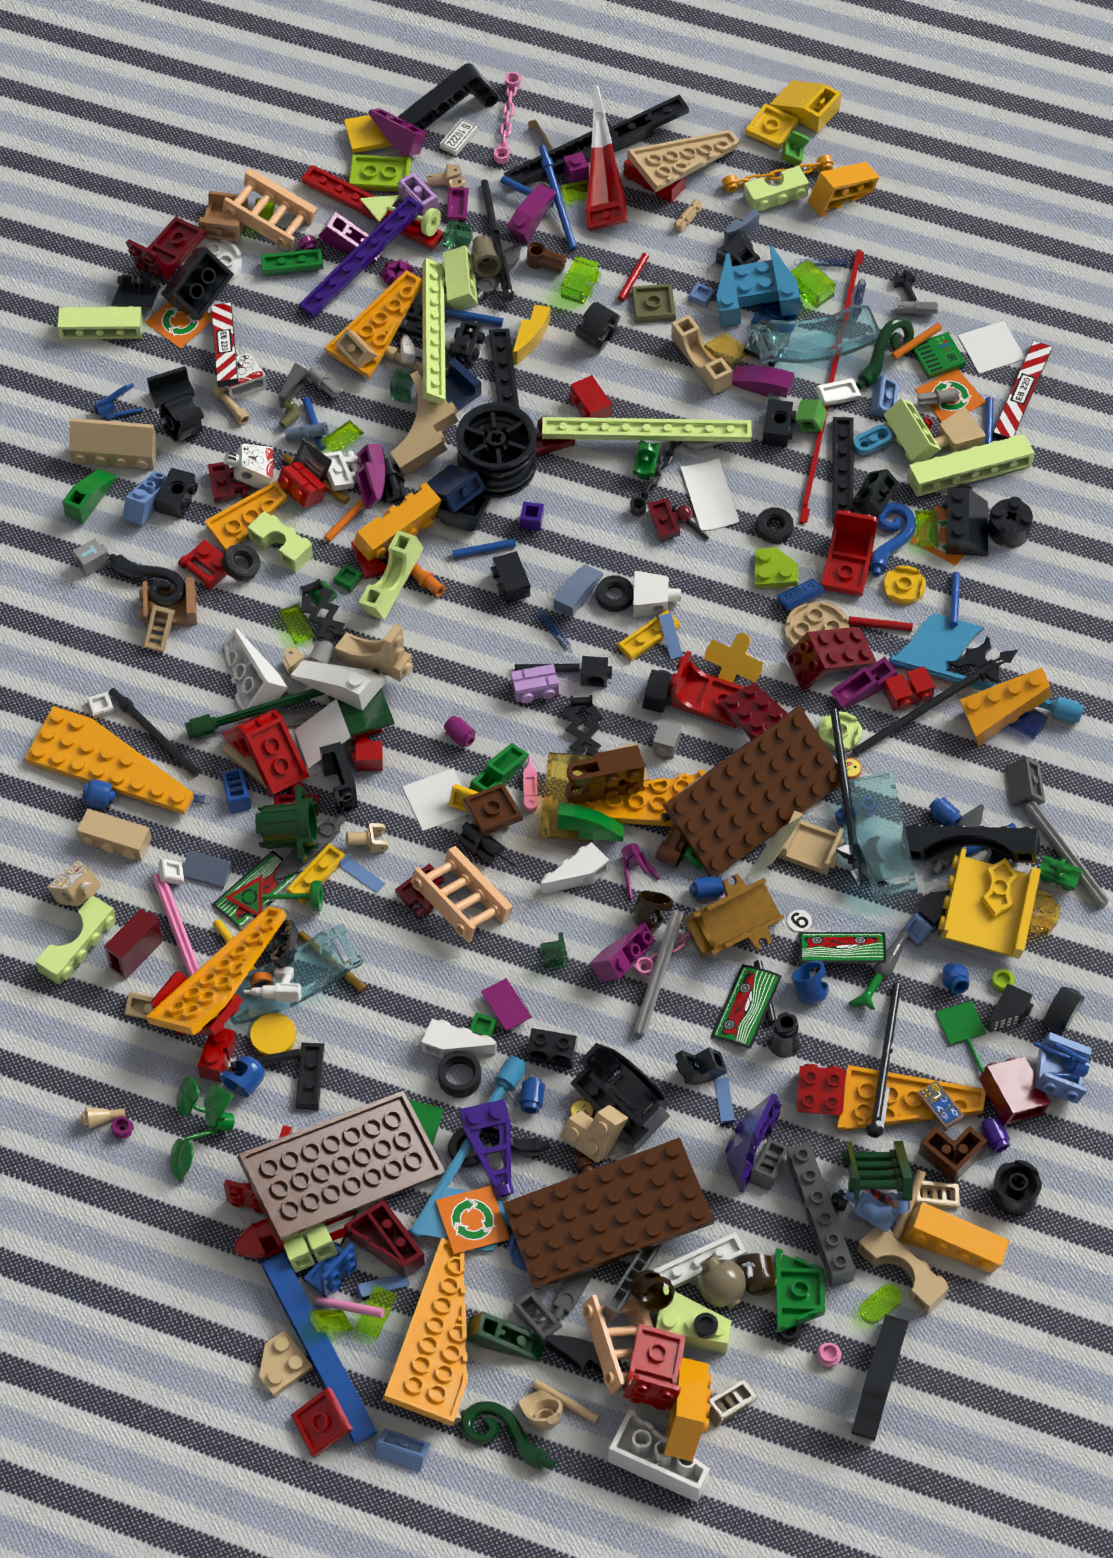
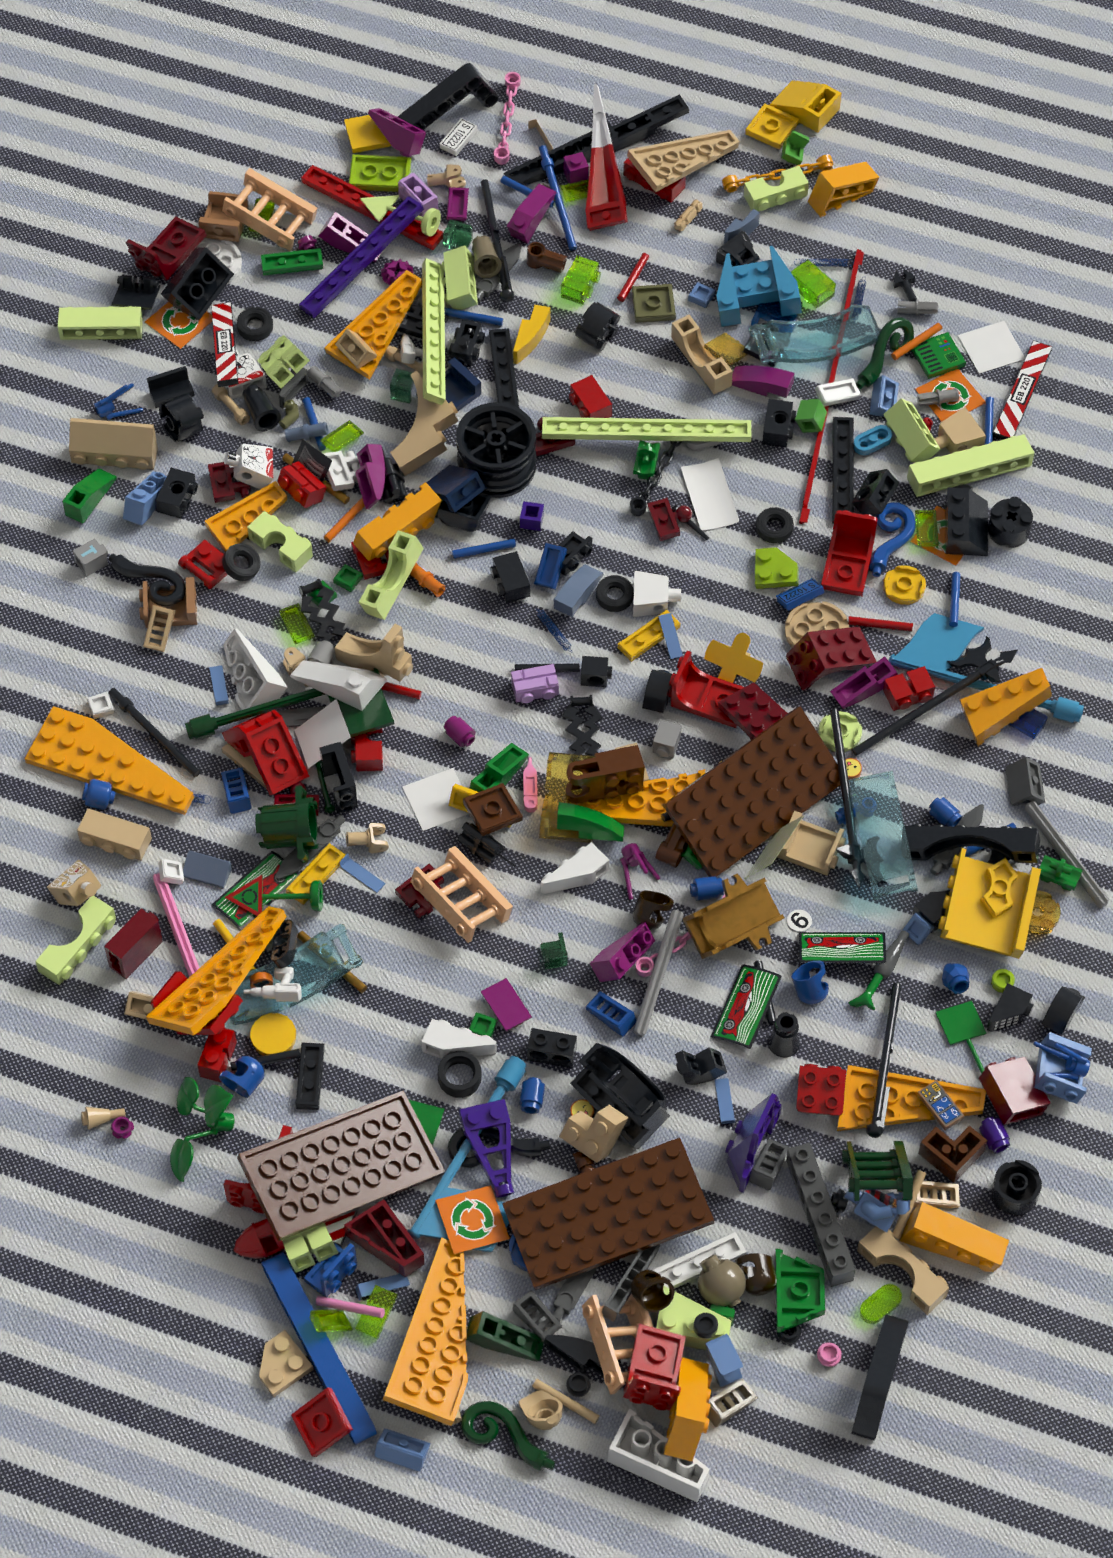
(219, 685): none -> medium blue piece
(254, 334): none -> black tyre
(262, 411): none -> black plant
(280, 358): none -> yellowish green hips
(329, 808): none -> dark green axle
(402, 690): none -> red bar
(550, 566): none -> blue tile
(577, 549): none -> black bracket
(578, 1384): none -> black plate
(622, 1023): none -> blue slope
(724, 1360): none -> medium blue slope
(726, 1312): none -> green tile

